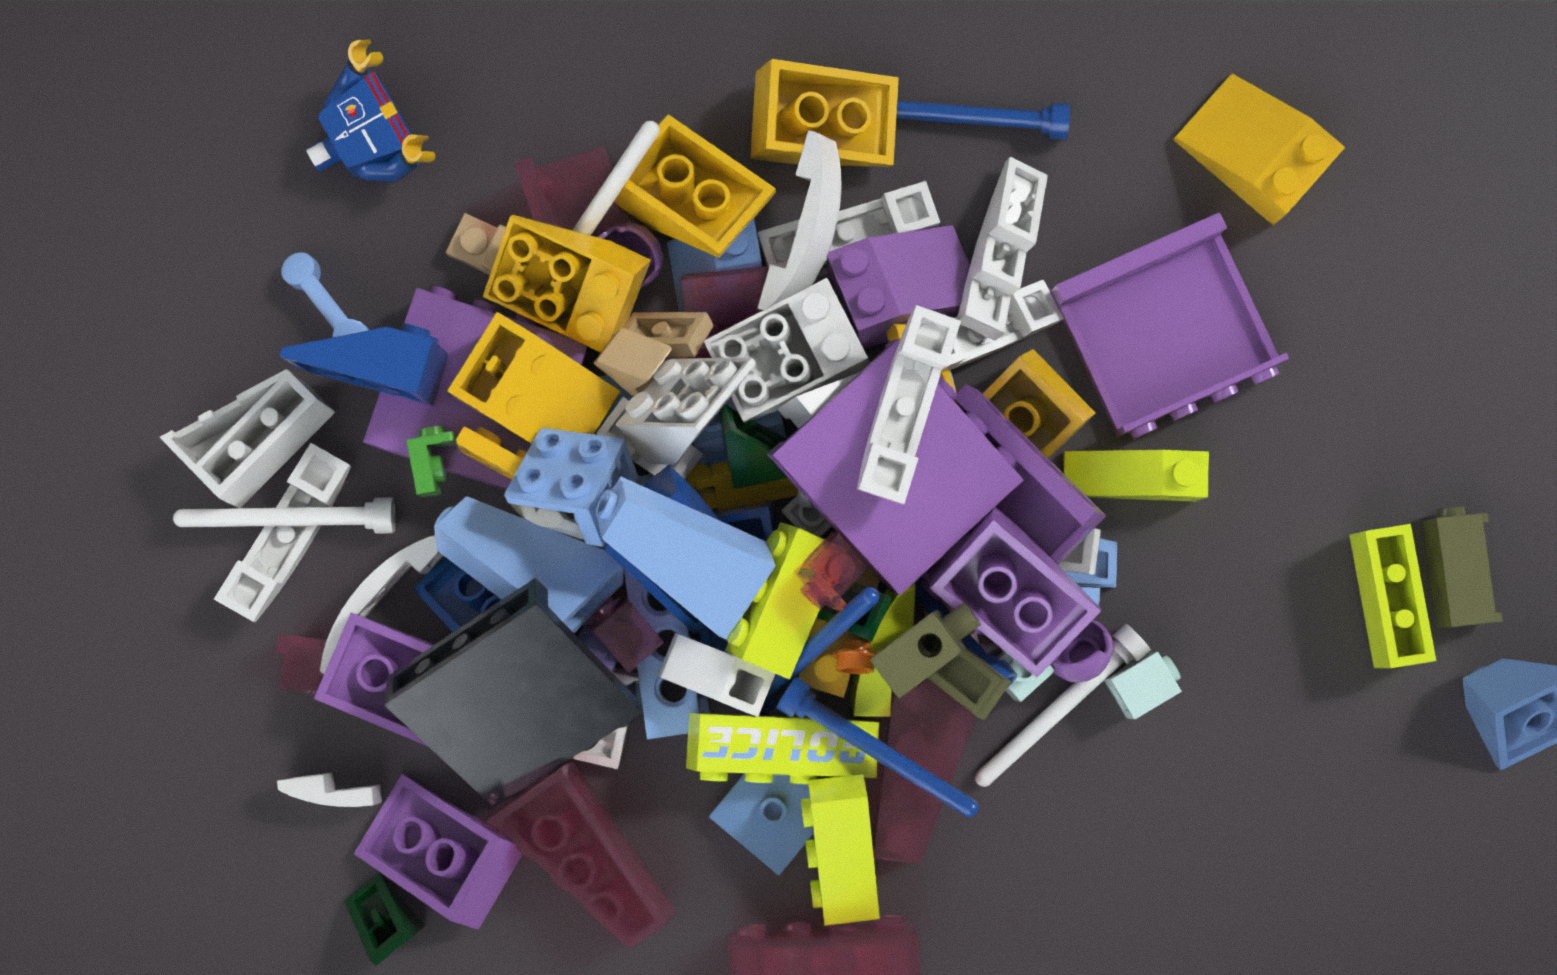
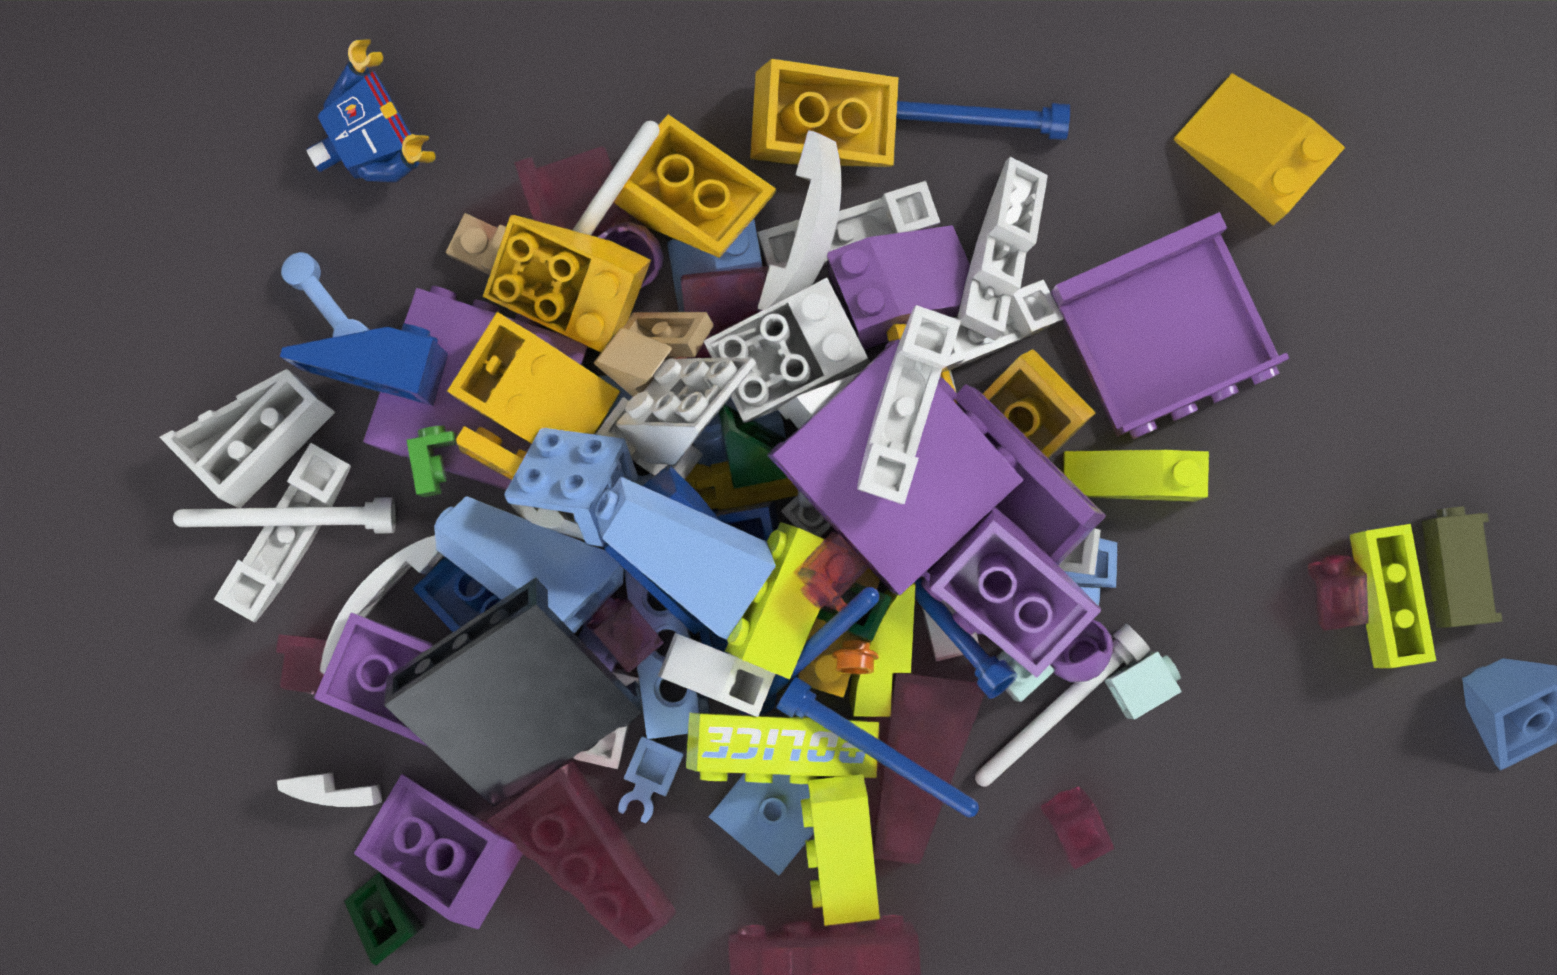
(651, 771): none -> light blue plate
(910, 662): olive torso -> none
(969, 680): olive tile -> none
(1077, 826): none -> clear pink bracket
(1340, 592): none -> clear pink bracket

